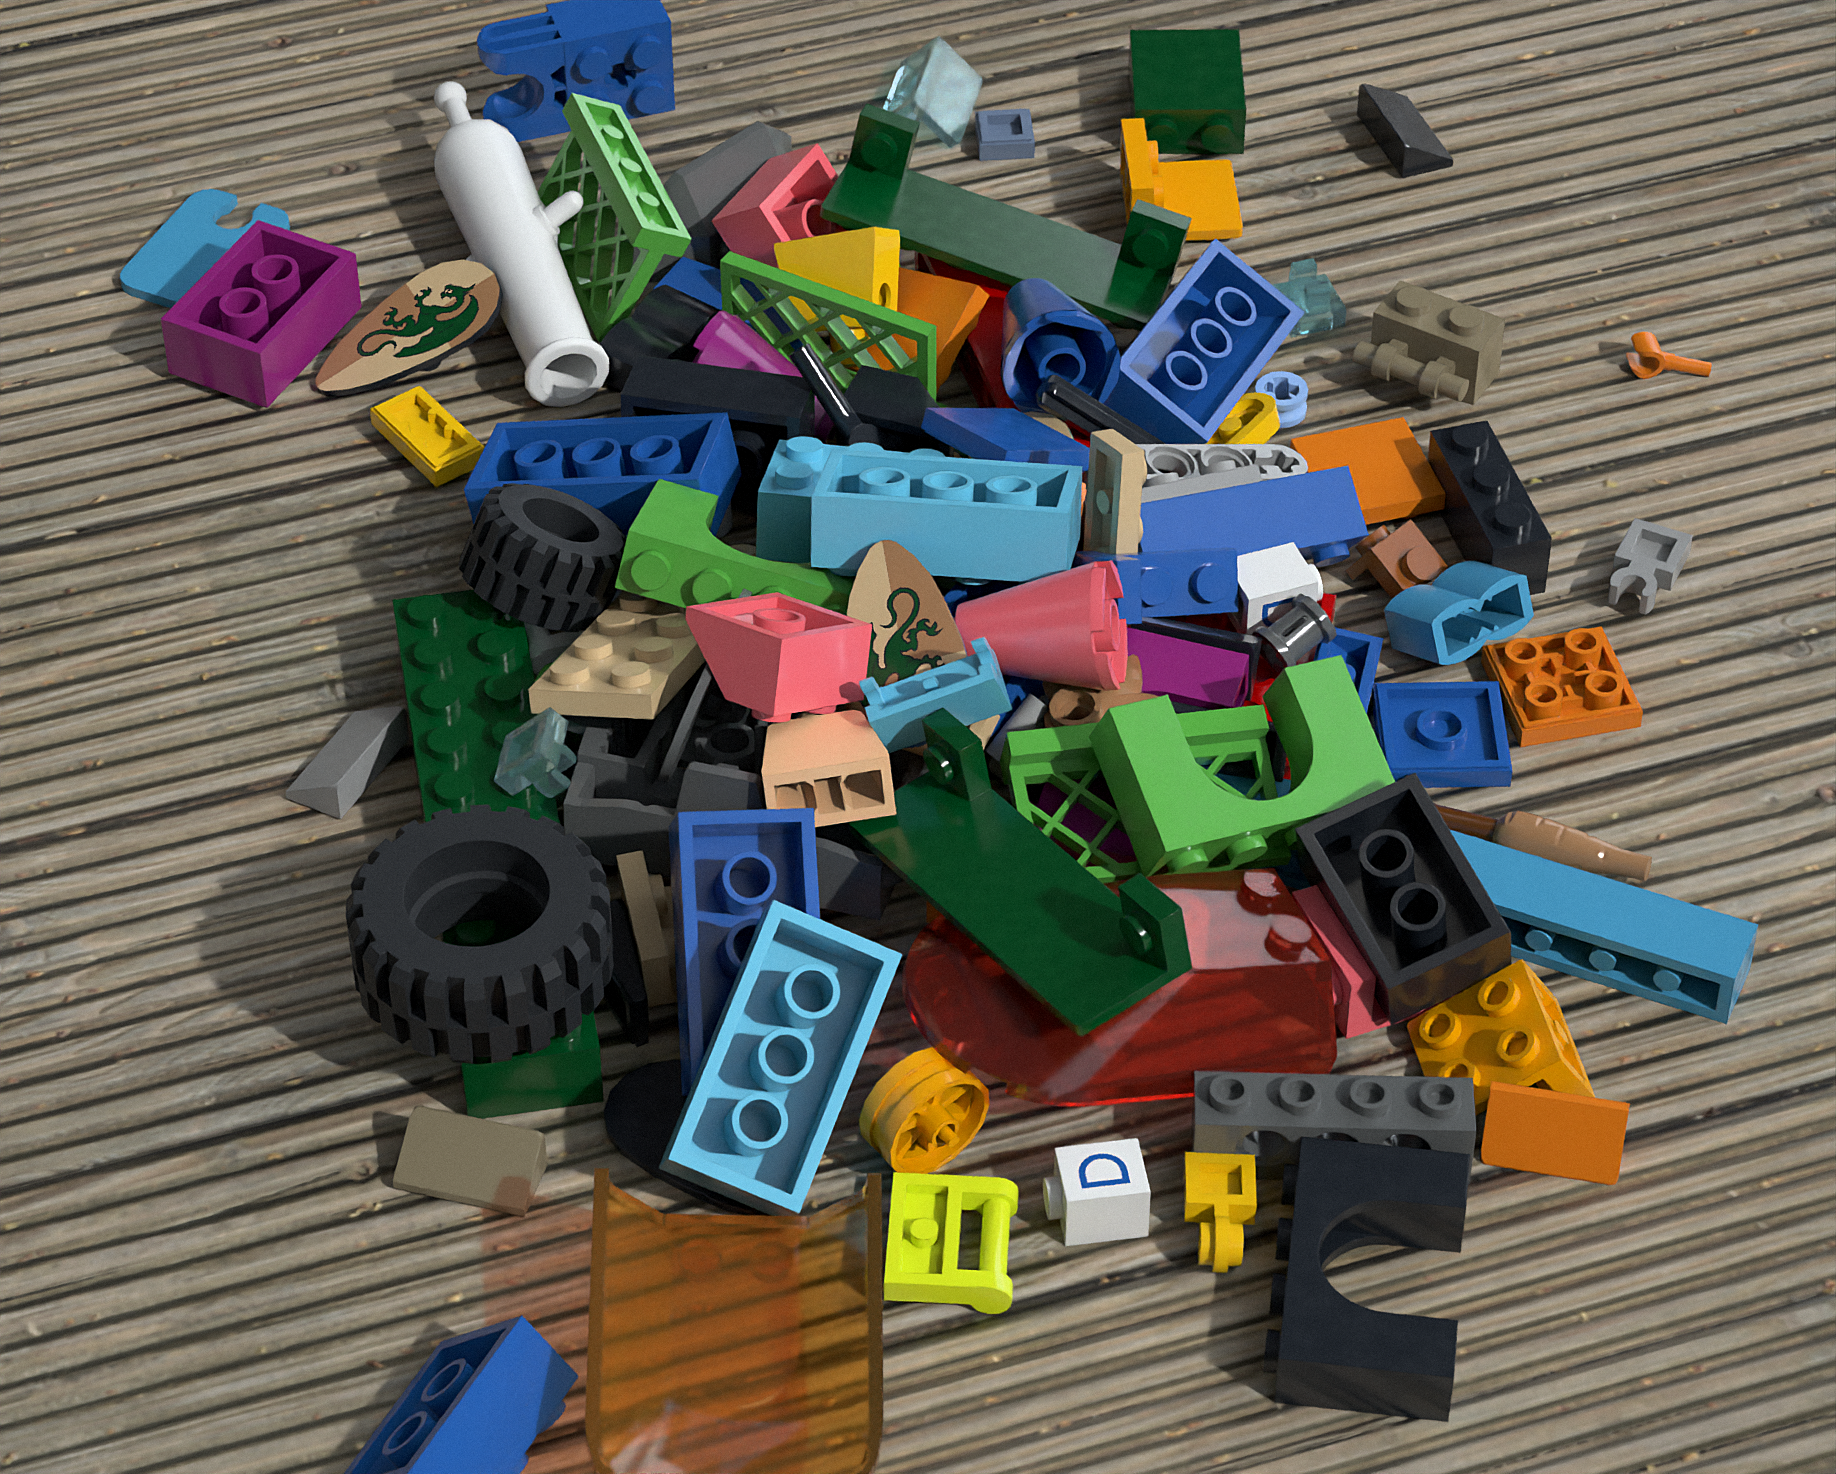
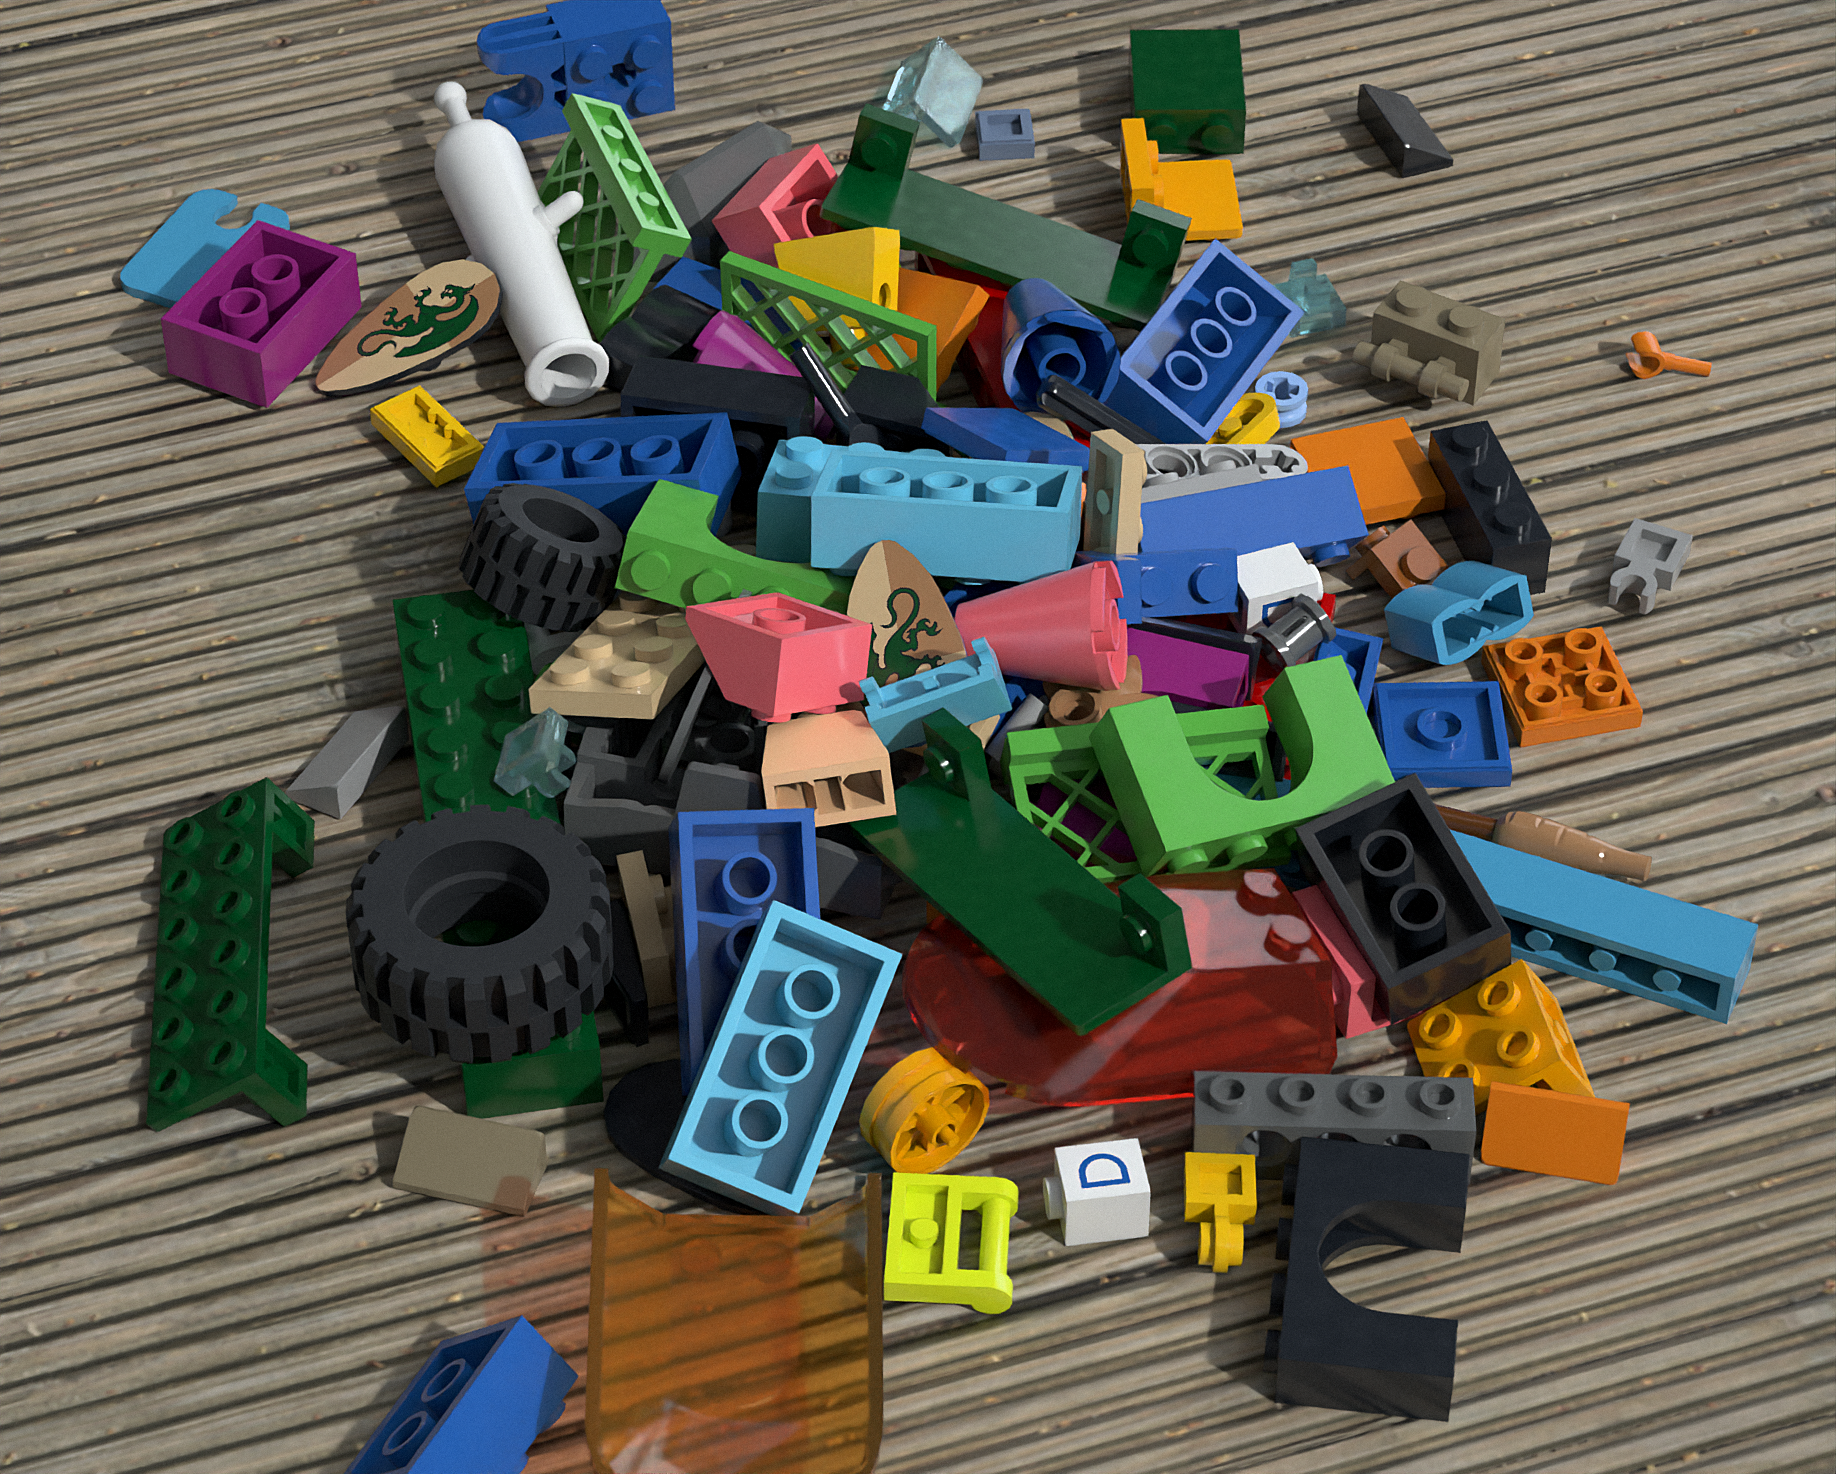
(215, 957): none -> dark green bracket

